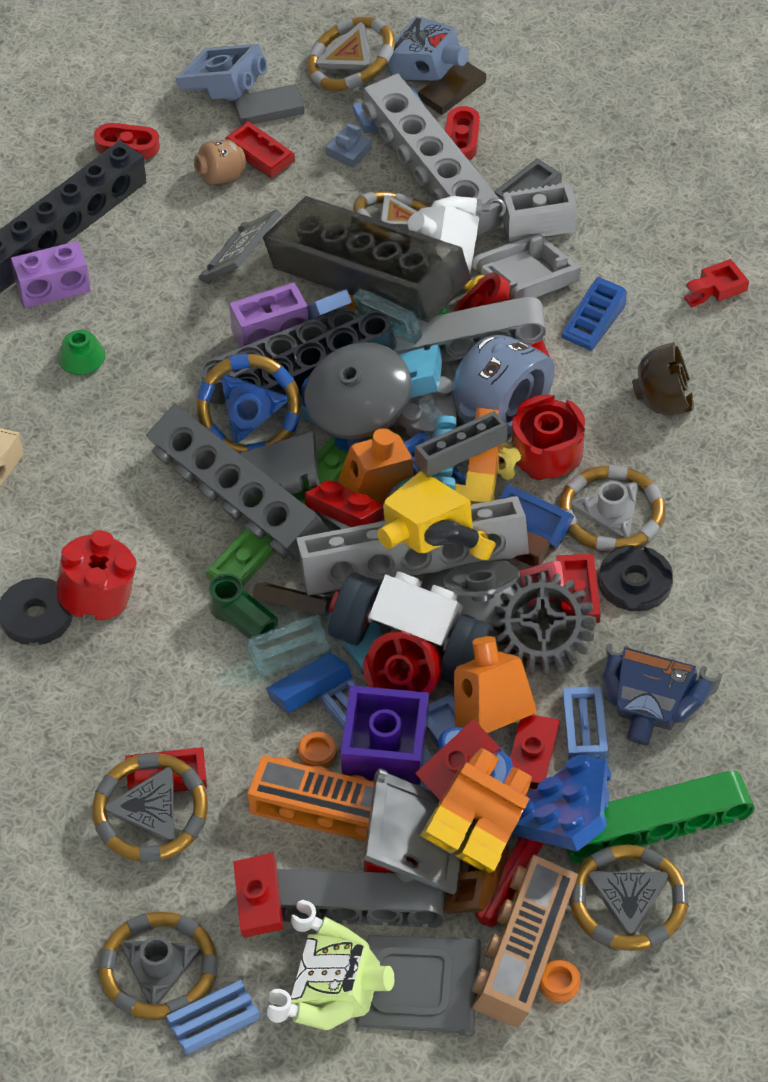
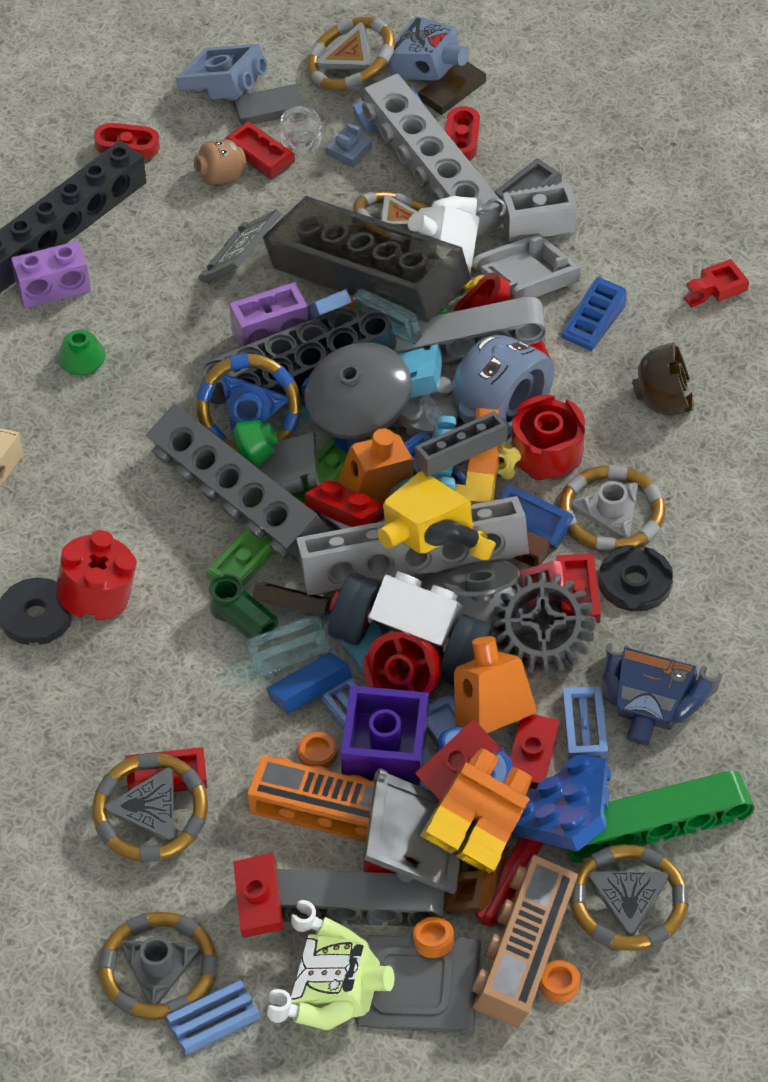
(255, 441): none -> green cone
(300, 130): none -> clear piece
(433, 937): none -> orange tile

